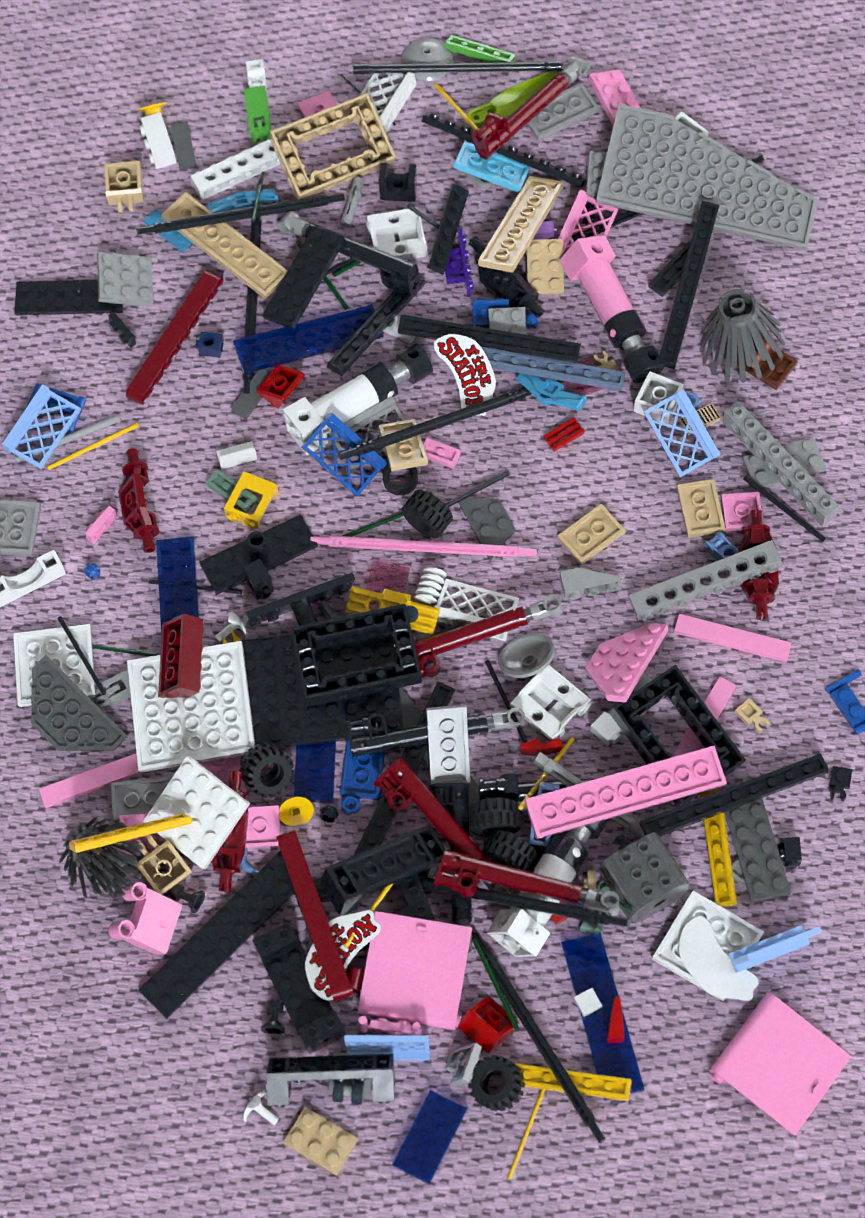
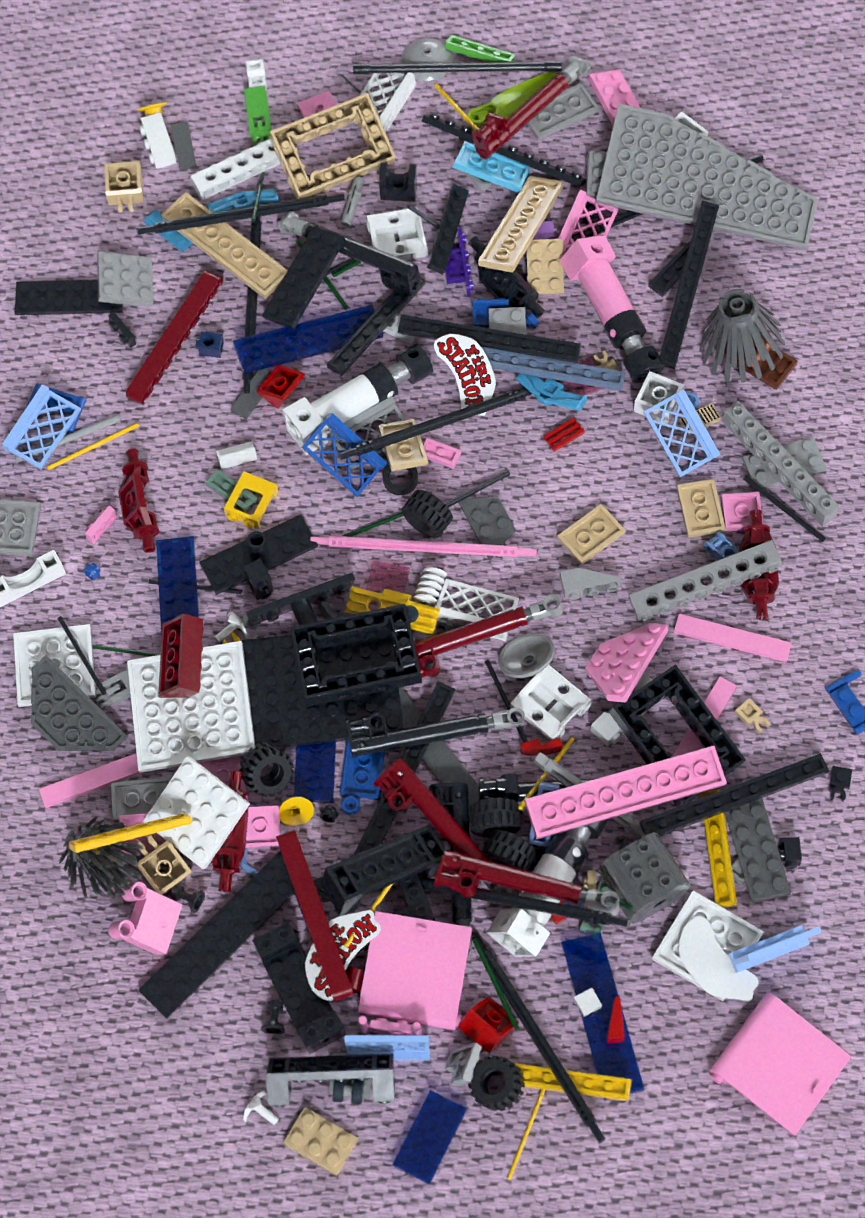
(448, 744): plate -> none

